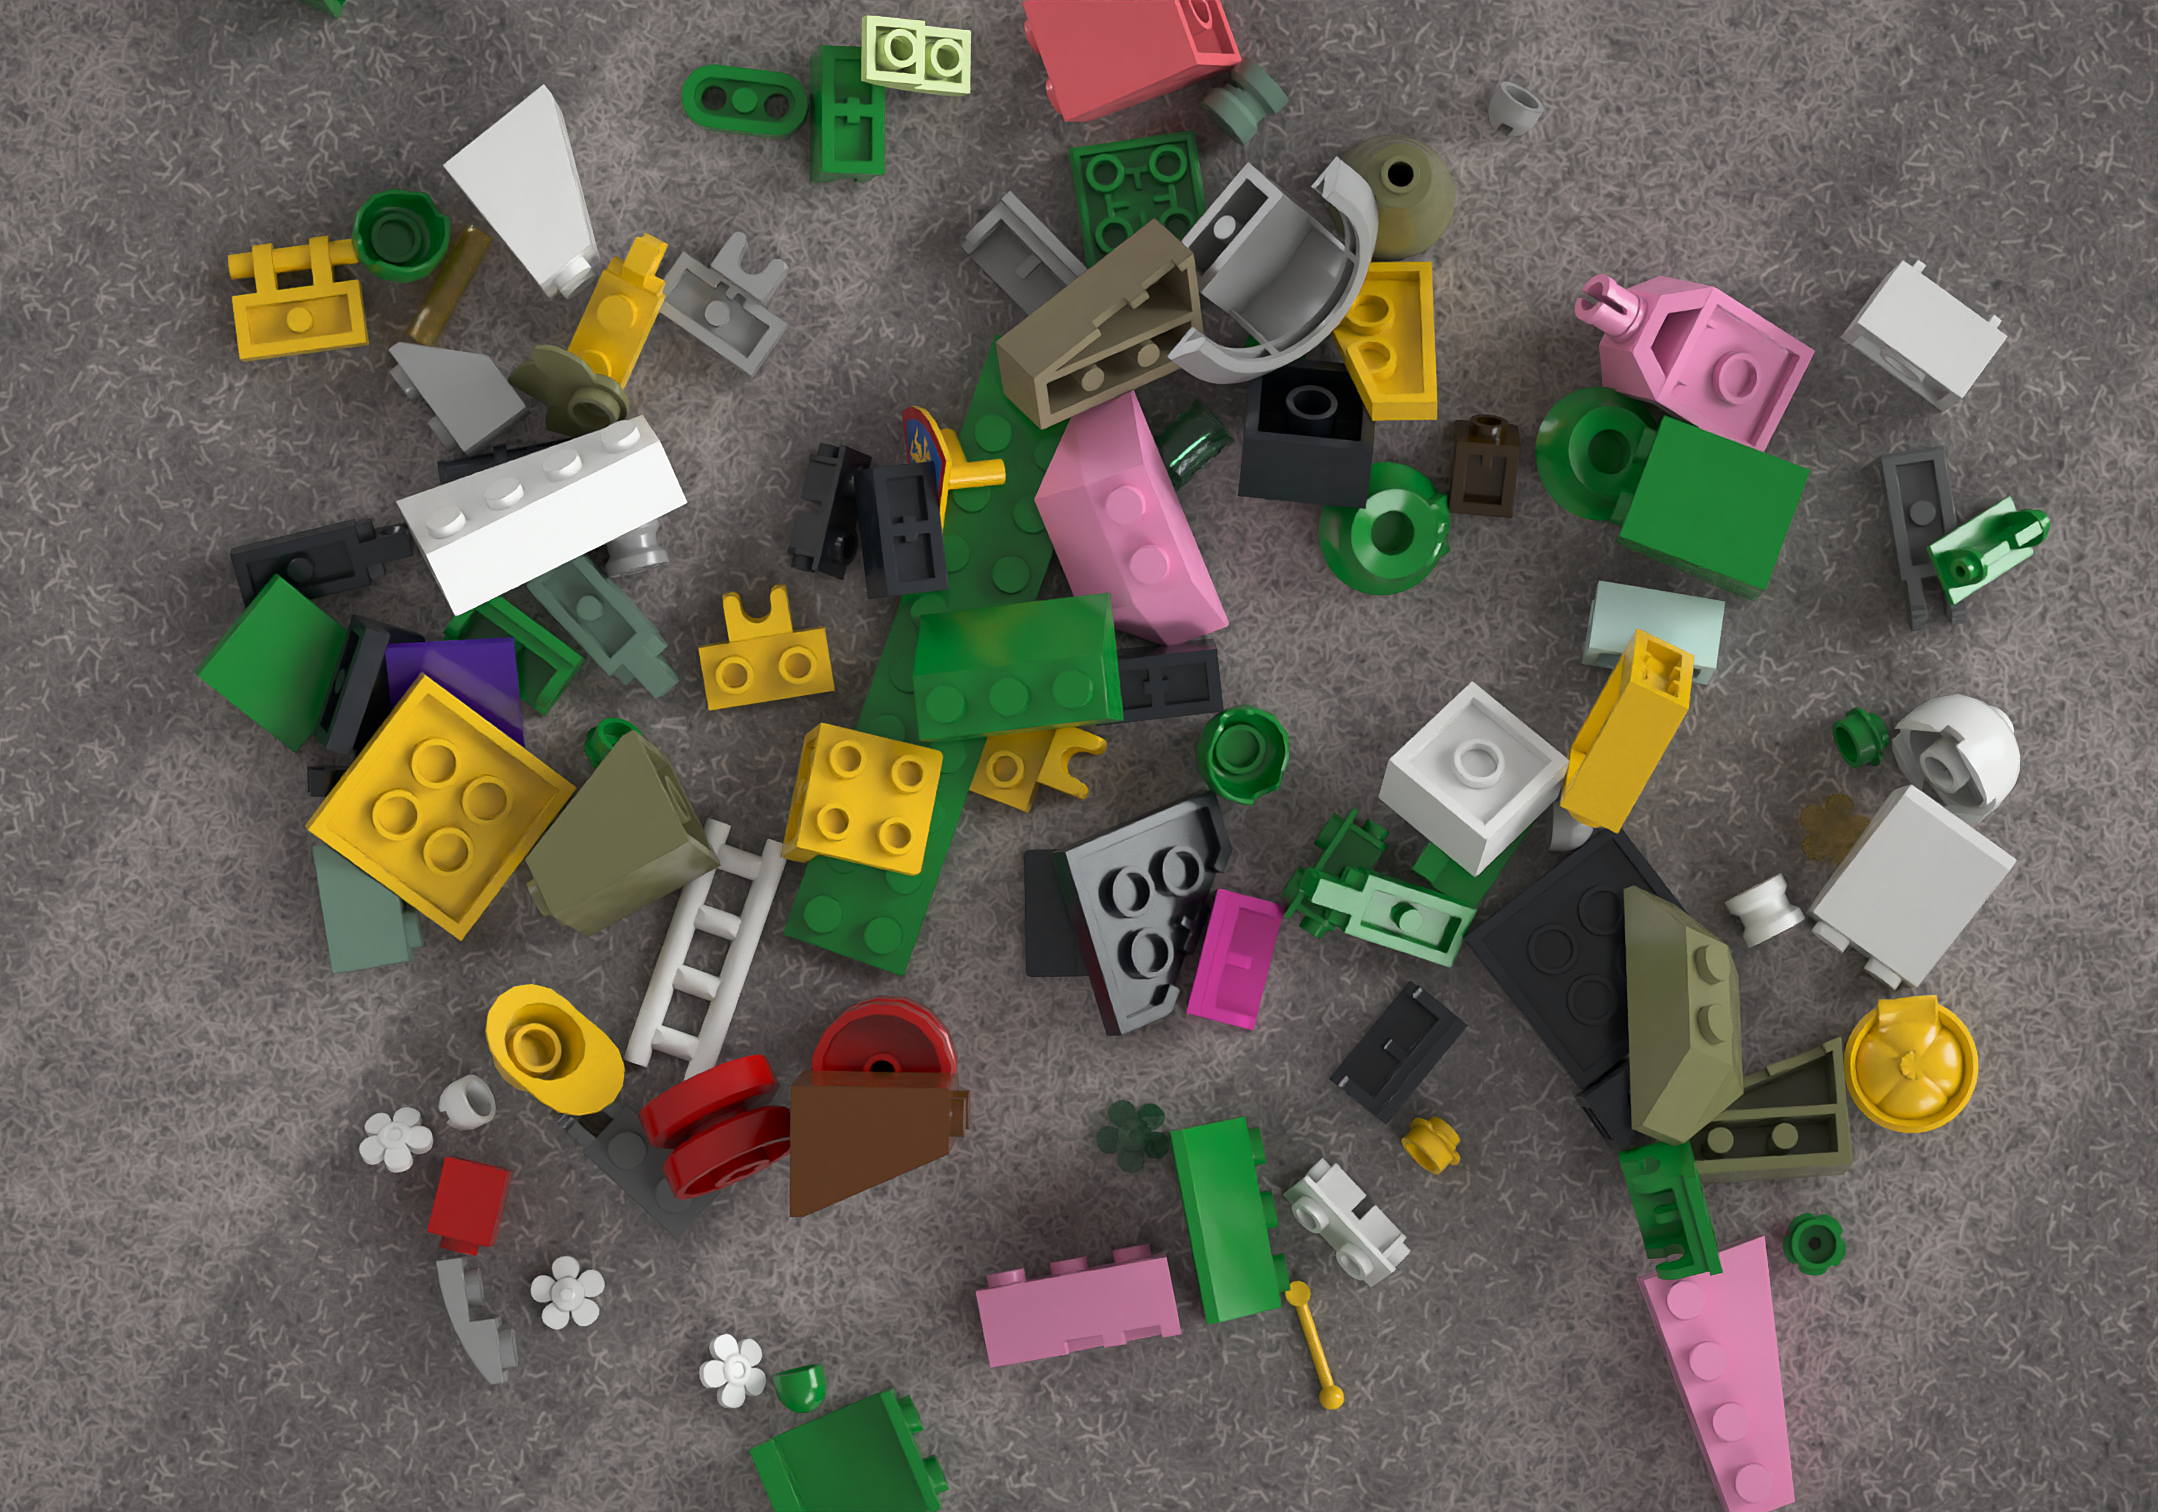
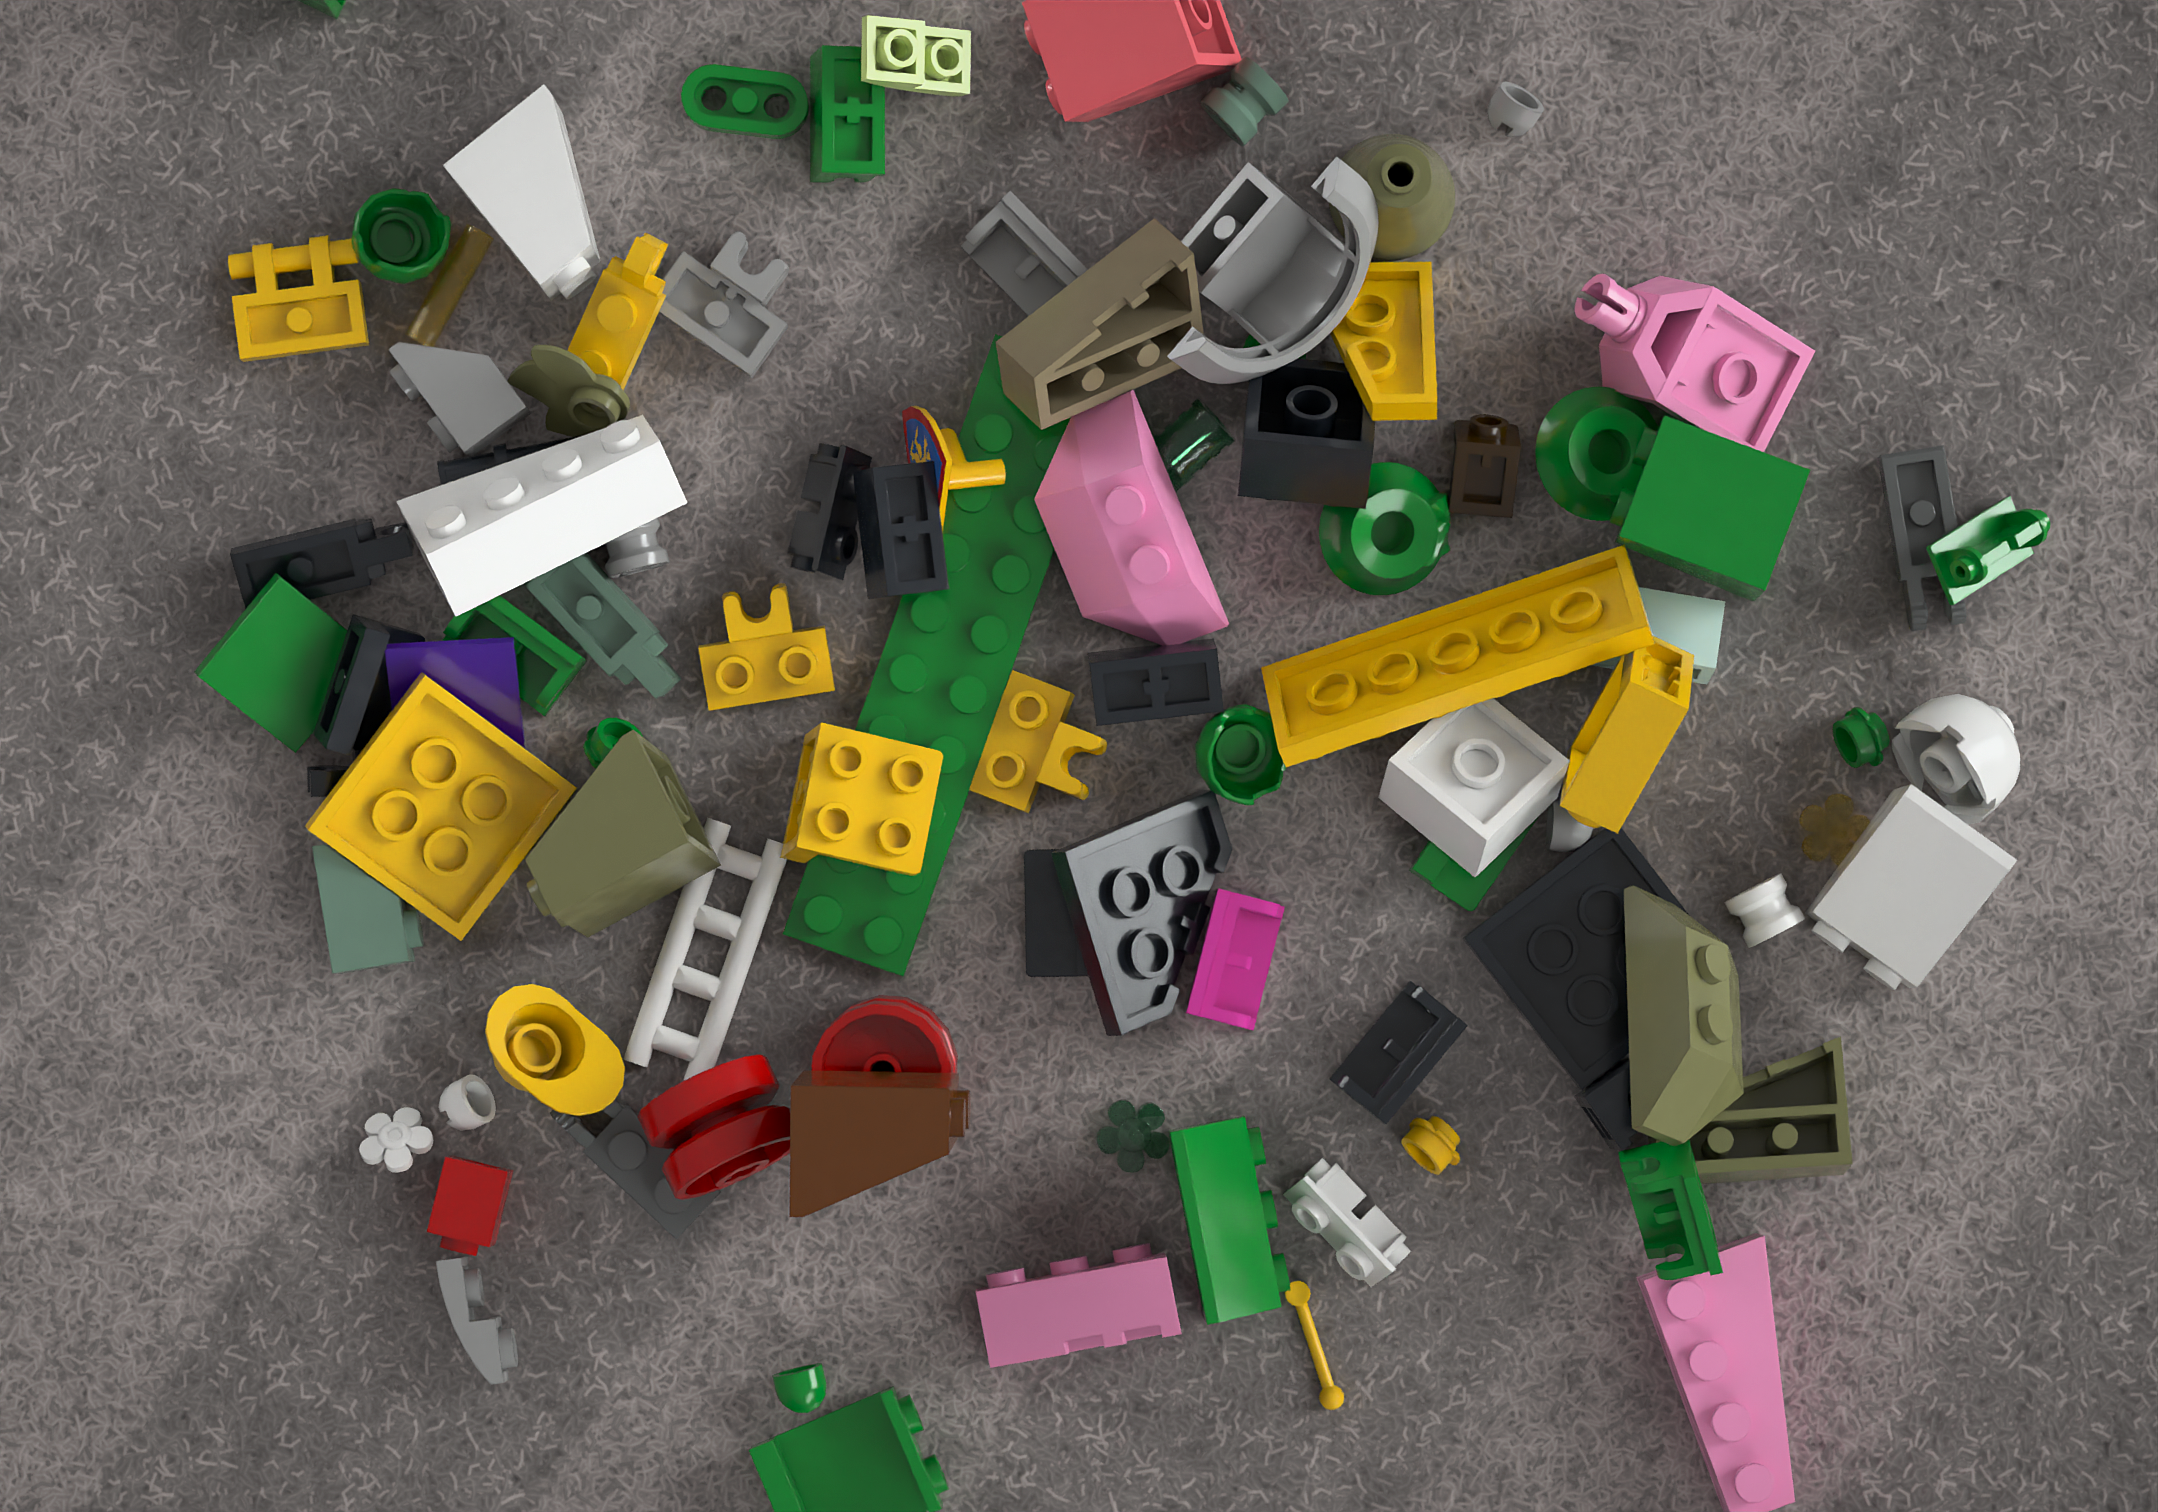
(568, 1293): white plant -> none
(733, 1370): white plant -> none
(1017, 669): green slope -> none
(1133, 182): green tile -> none
(1342, 845): green hinge -> none
(1391, 912): hinge -> none
(1456, 656): none -> yellow plate
(1831, 1248): green plate -> none
(1910, 1064): yellow piece -> none
(1924, 336): white container -> none

